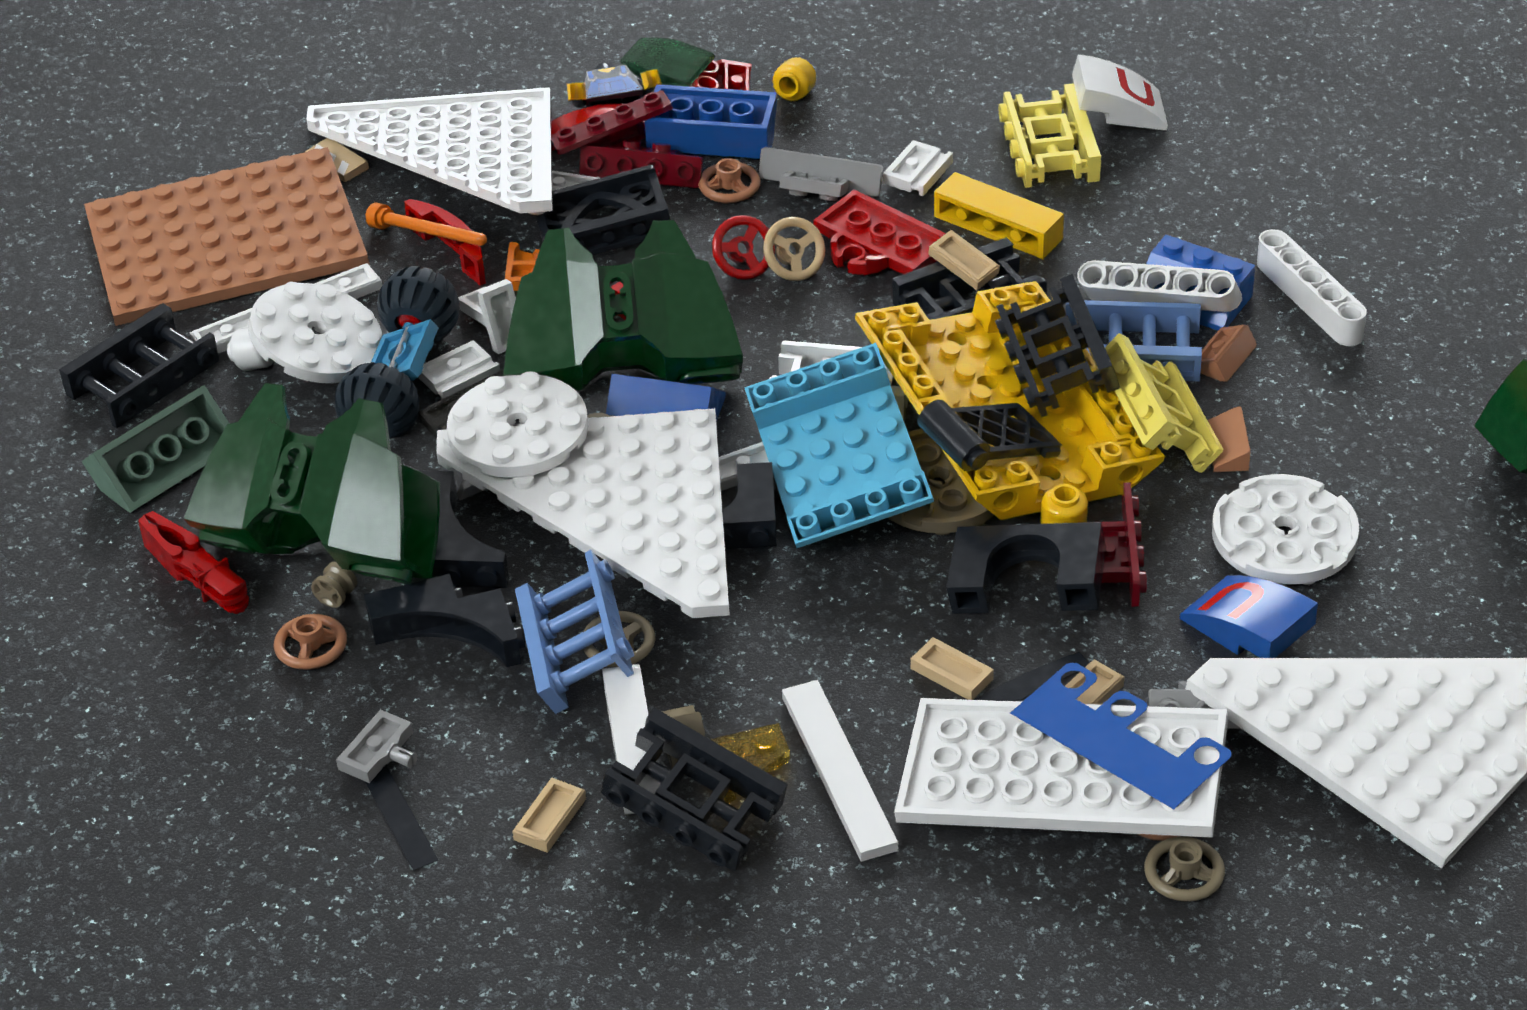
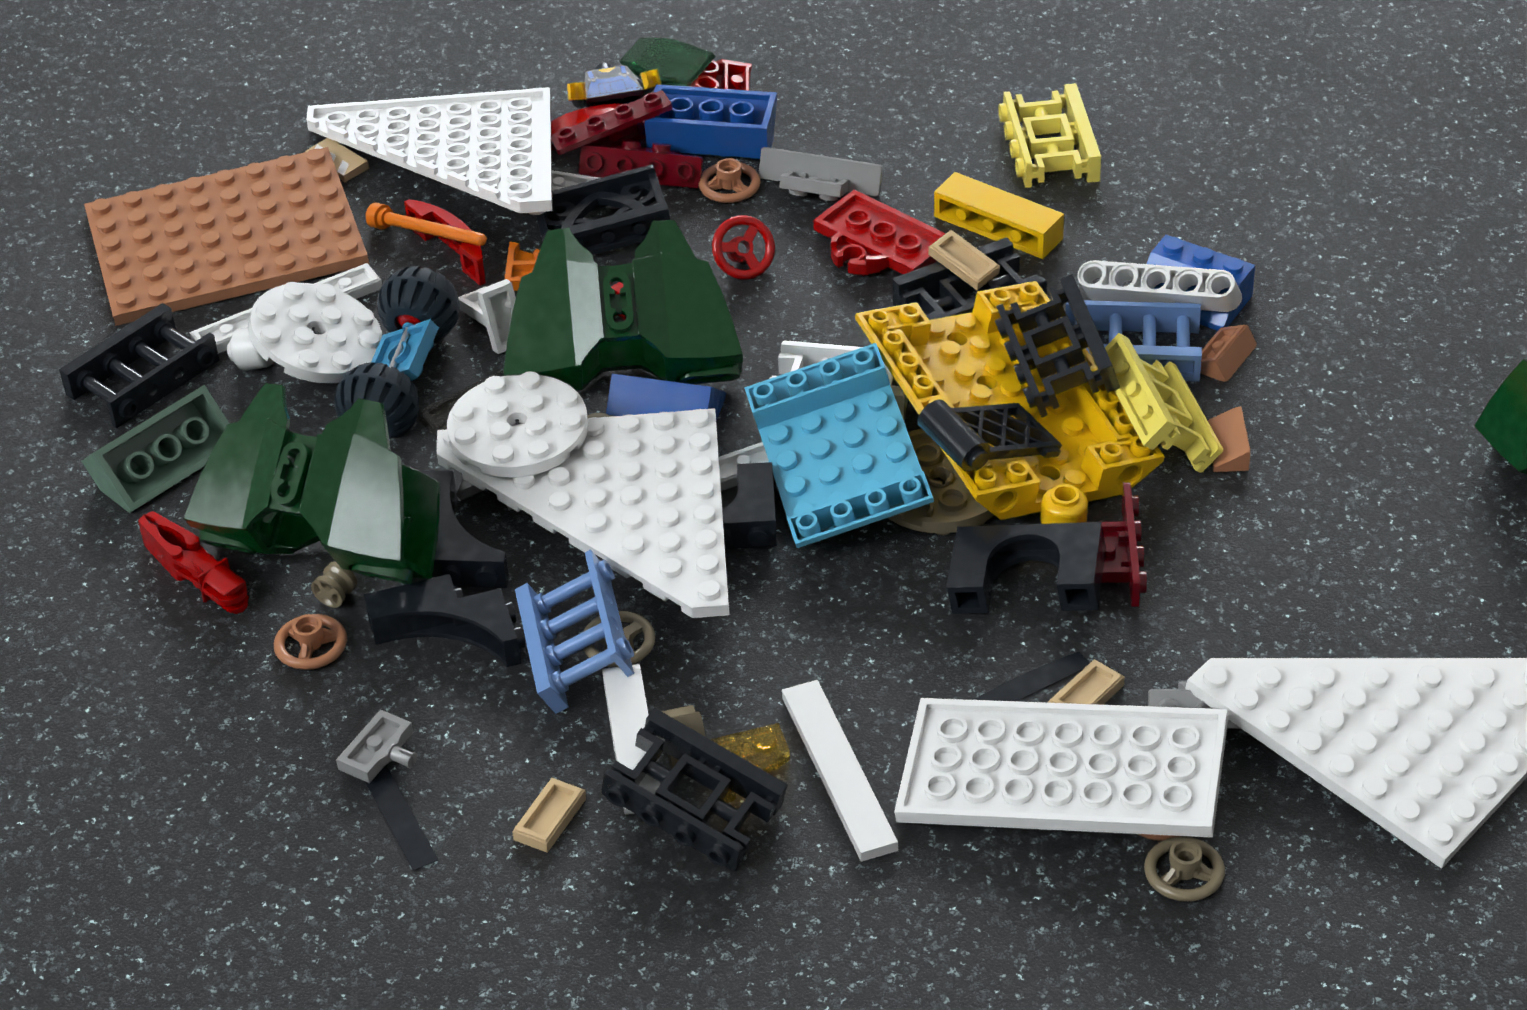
(458, 369): white plate -> none
(785, 256): tan piece -> none
(794, 79): yellow head -> none
(917, 168): white plate -> none
(952, 669): tan tile -> none
(1109, 743): blue piece -> none
(1117, 93): white slope -> none
(1252, 615): blue slope -> none
(1311, 287): white beam -> none
(1320, 535): white plate -> none

